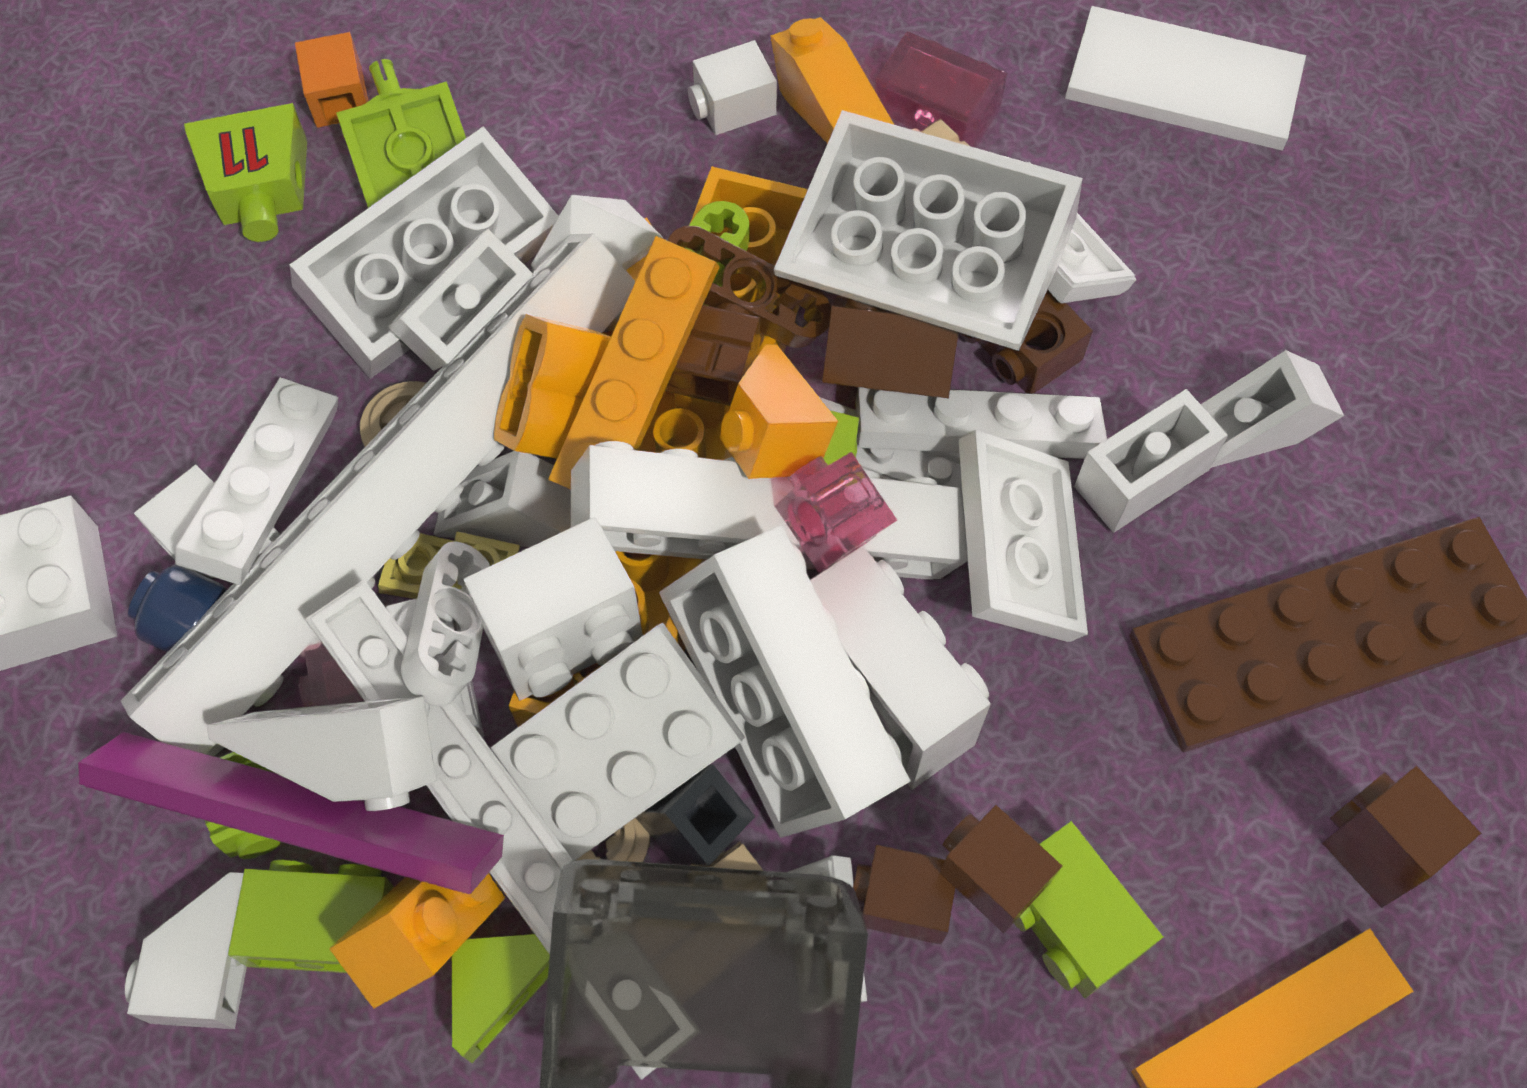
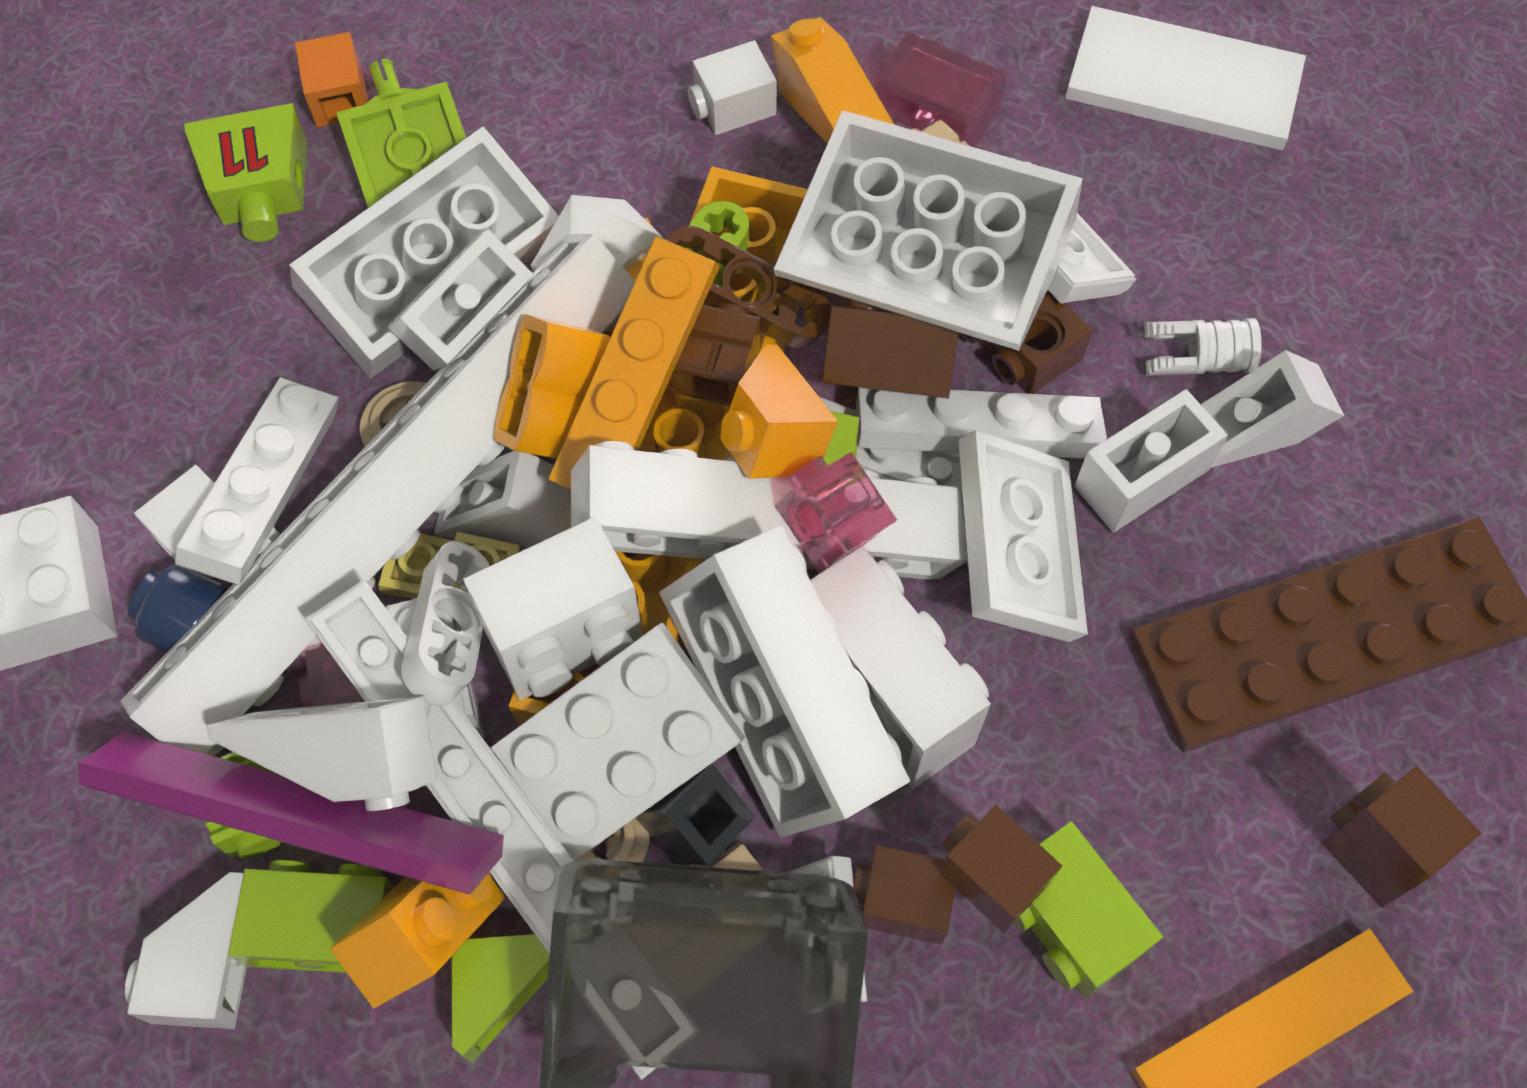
(1211, 346): none -> white hinge

